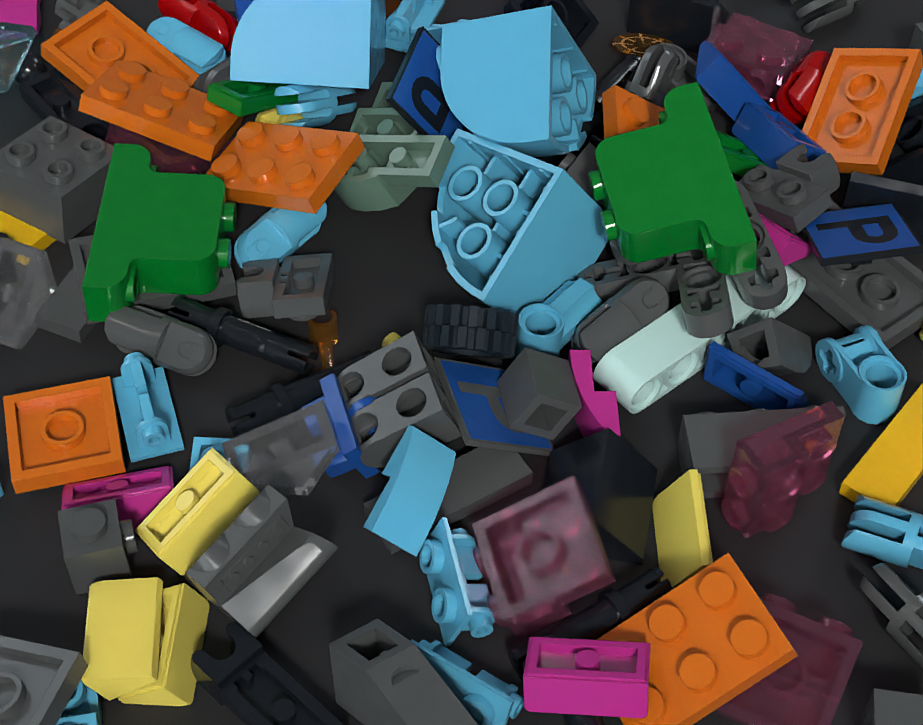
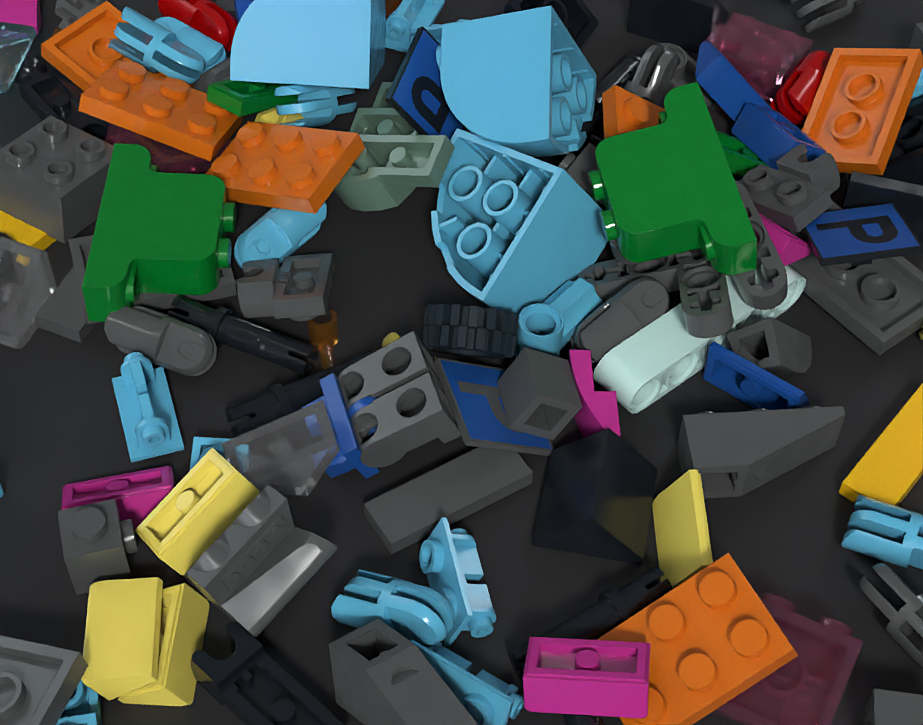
(63, 435): orange plate -> none
(155, 47): none -> medium azure arm
(404, 606): none -> medium azure arm
(414, 492): medium azure slope -> none
(541, 557): clear pink plate -> none
(636, 43): clear orange piece -> none
(778, 466): clear pink plate -> none
(863, 374): medium azure piece -> none

